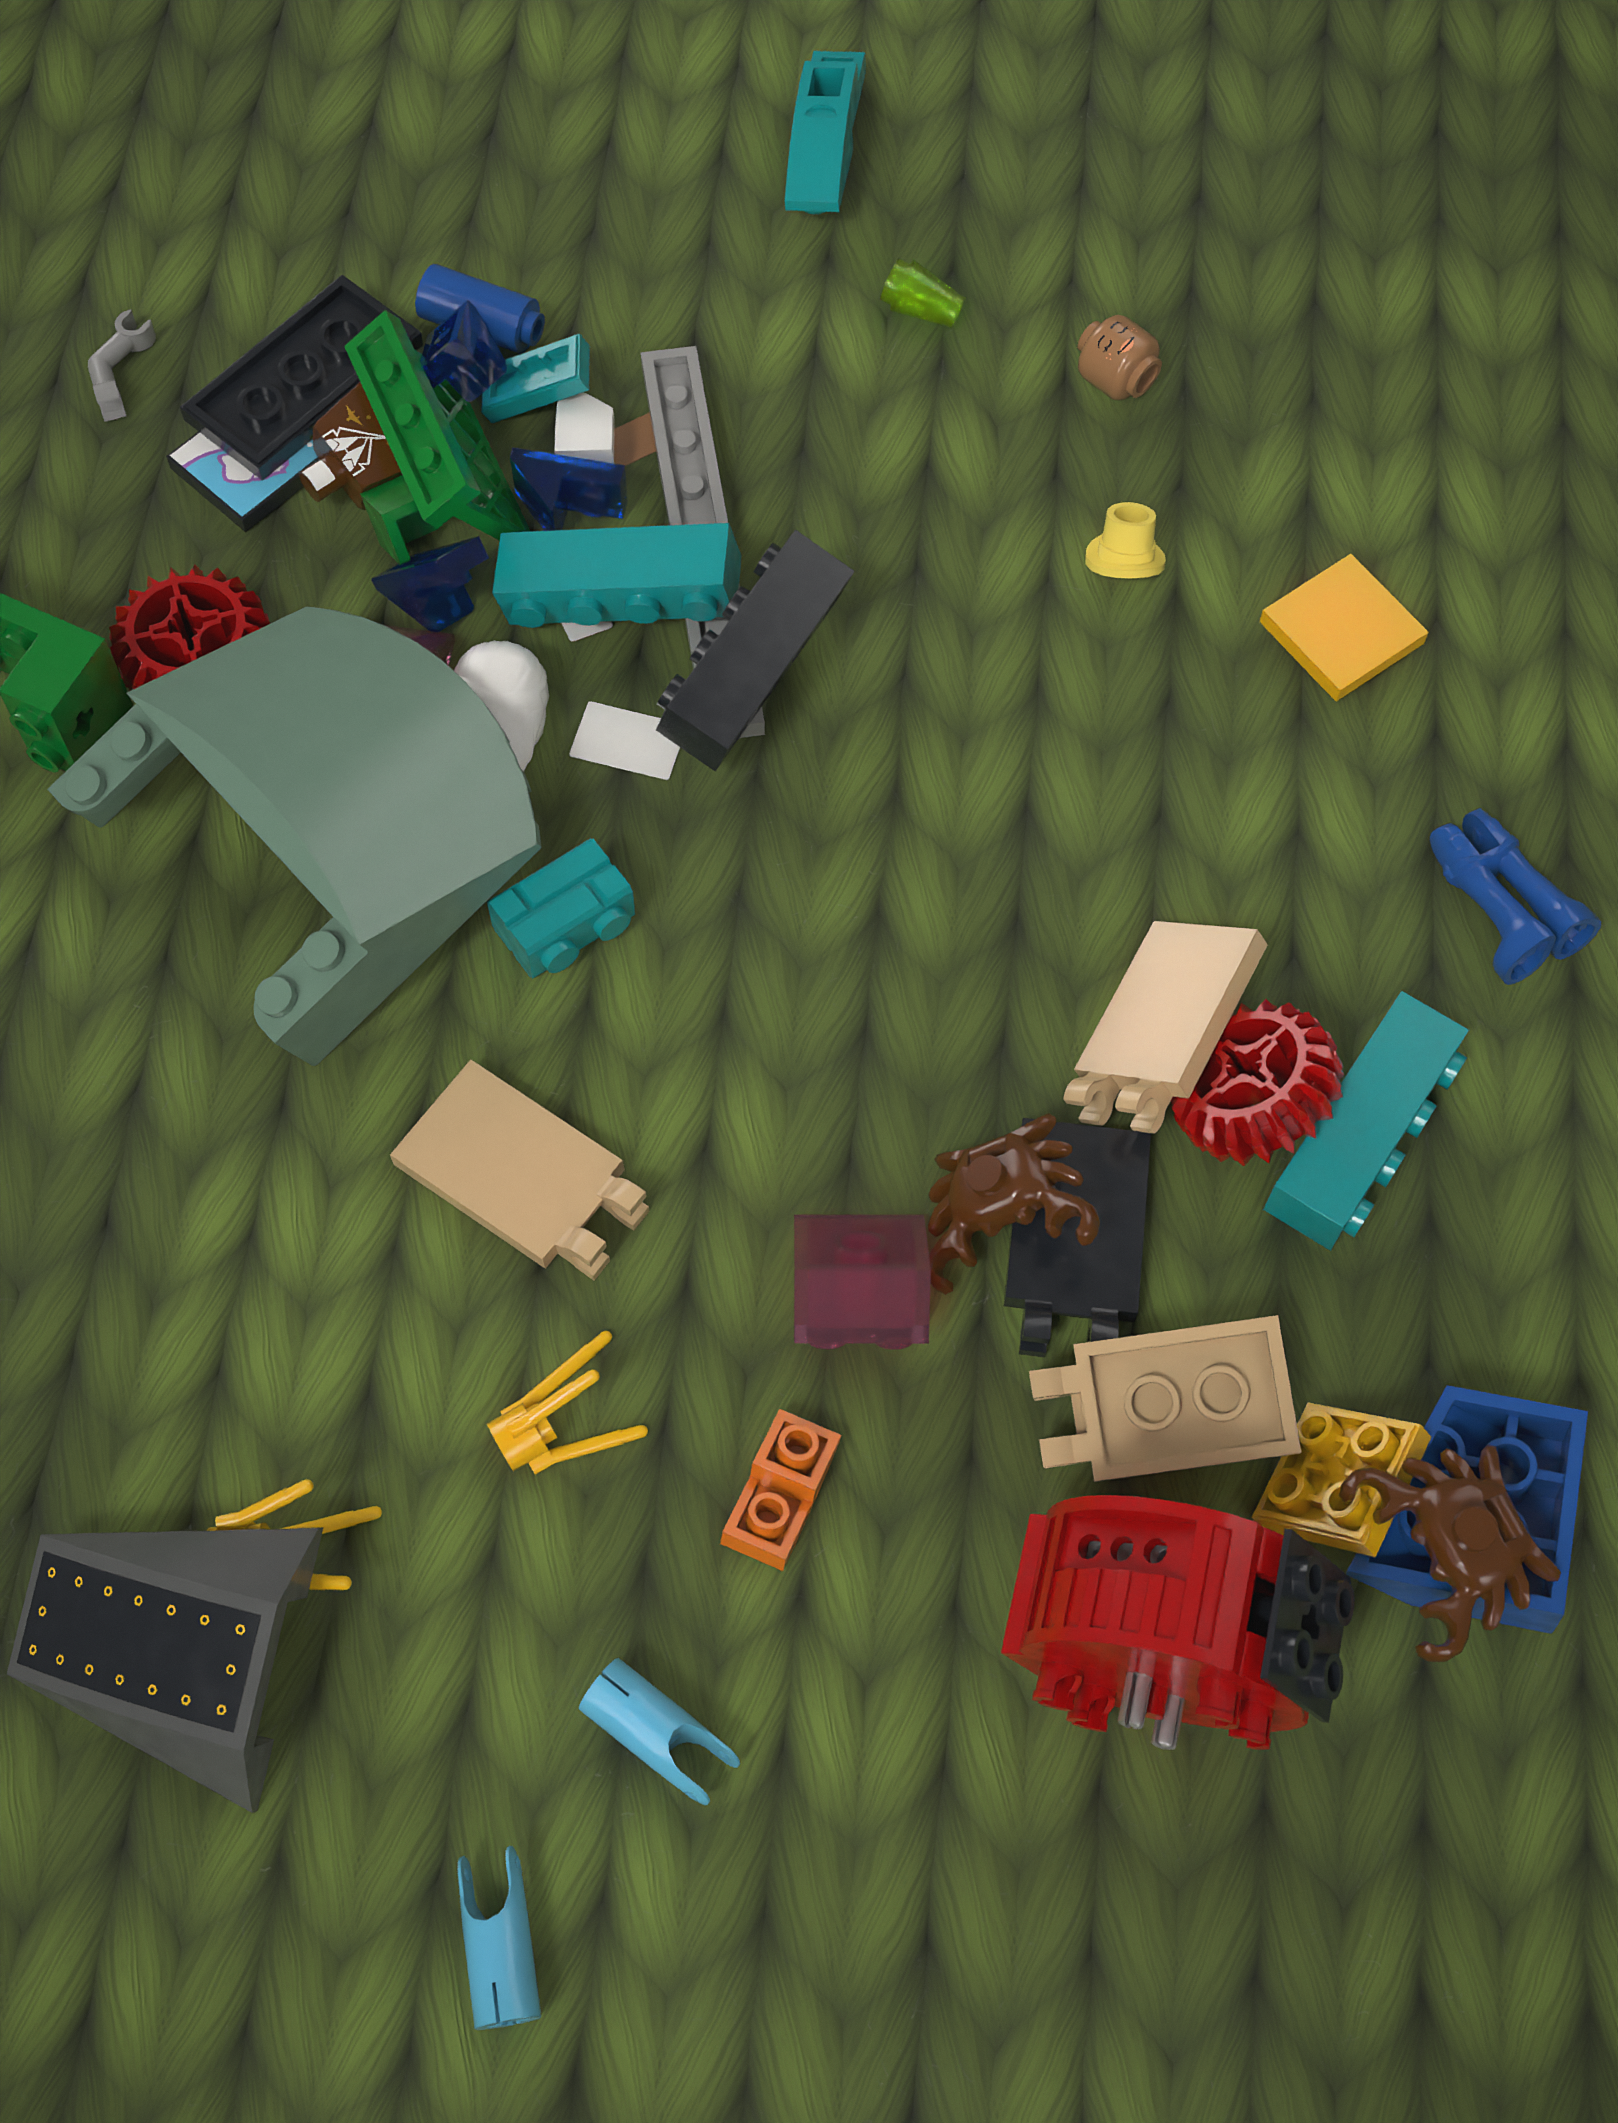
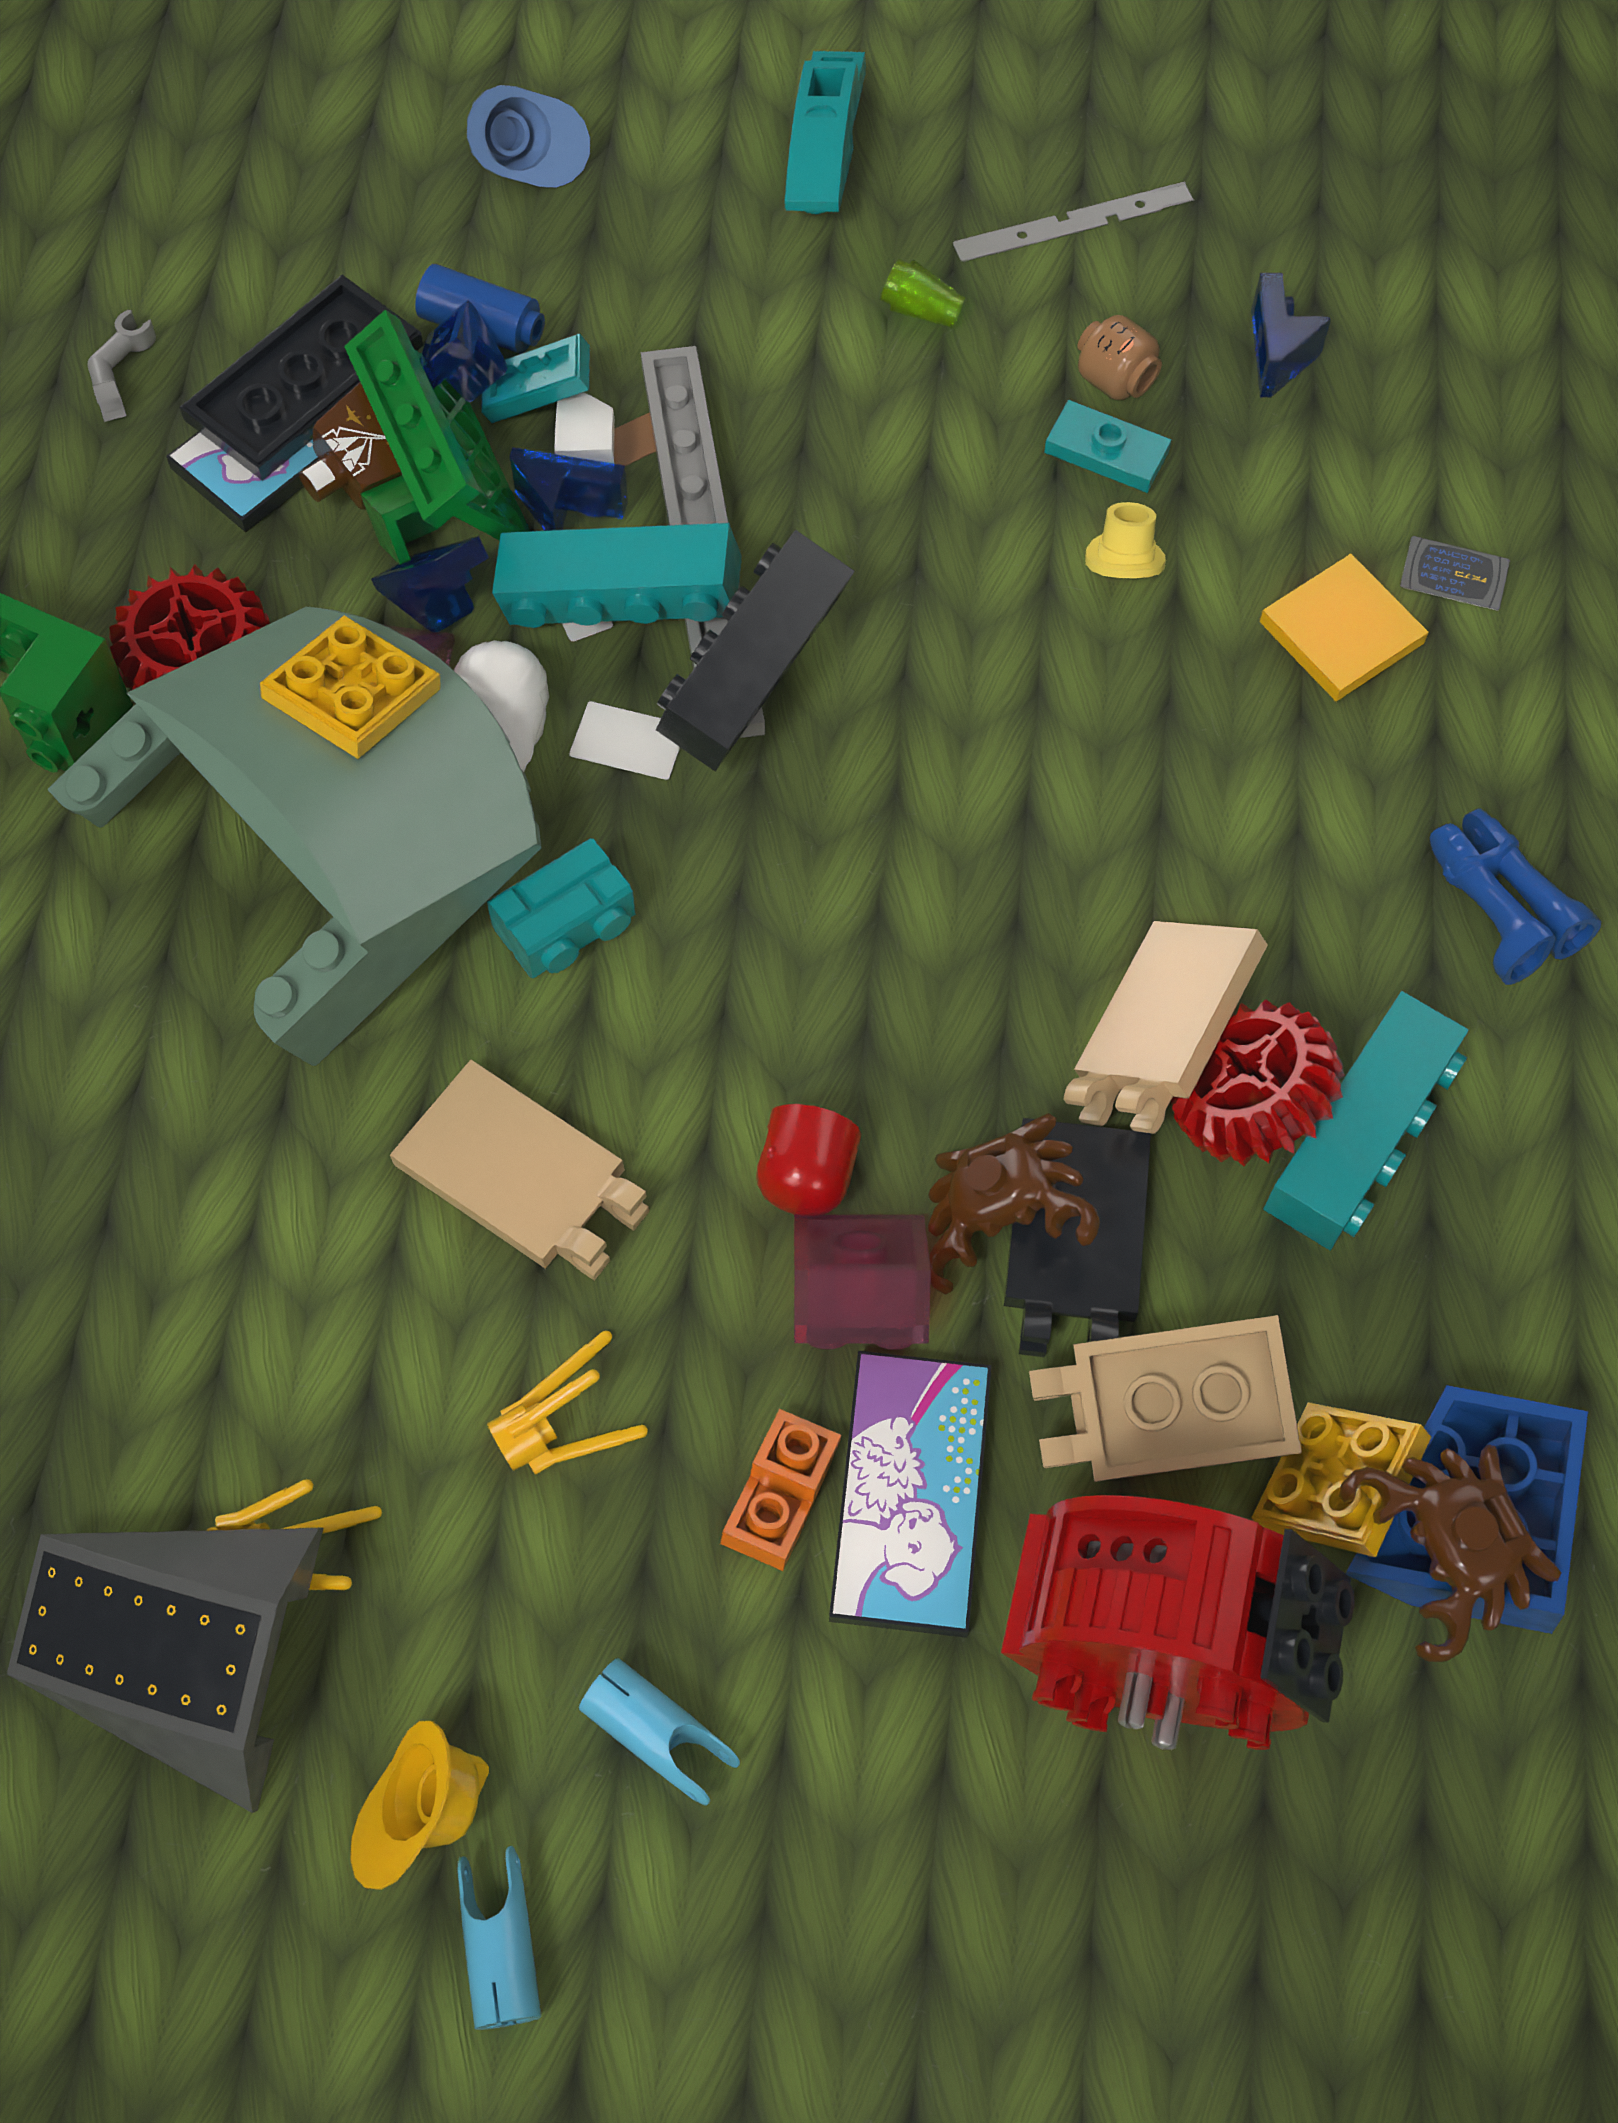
(350, 686): none -> yellow tile
(417, 1804): none -> yellow piece
(528, 136): none -> medium blue piece
(807, 1159): none -> red helmet
(911, 1494): none -> tile
(1078, 221): none -> light grey piece
(1107, 446): none -> teal plate
(1281, 340): none -> clear blue slope
(1455, 573): none -> sticker

